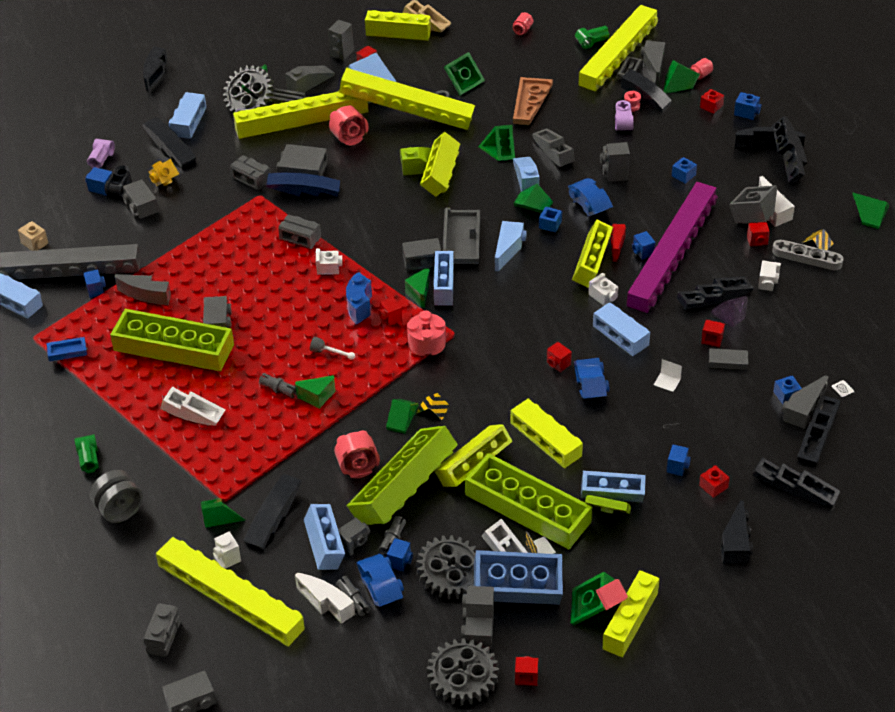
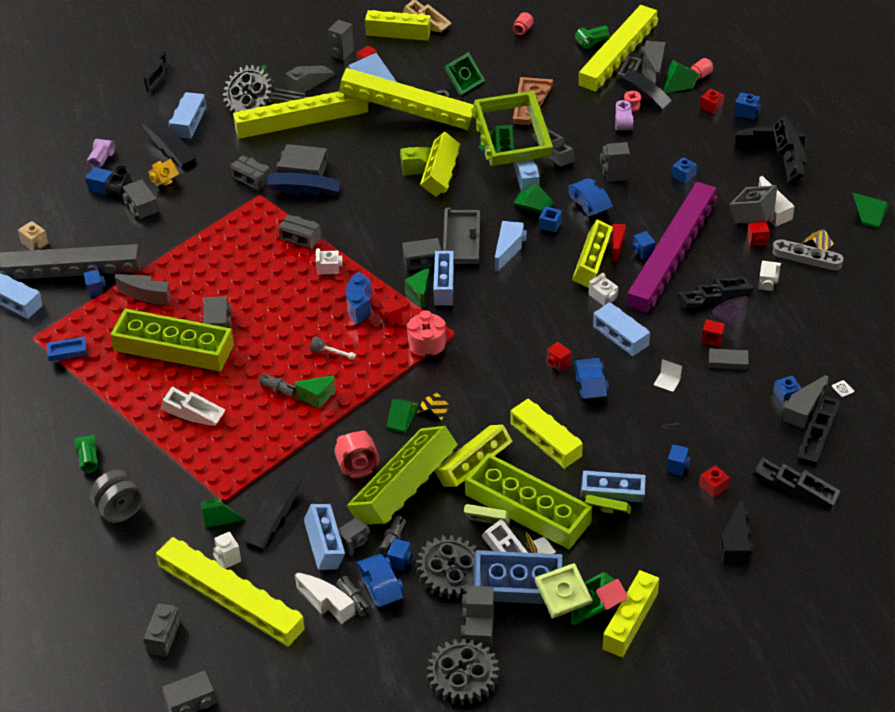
(348, 125): coral brick -> none
(486, 514): none -> yellowish green tile
(506, 102): none -> lime window
(526, 671): red plate -> none
(563, 590): none -> yellowish green tile

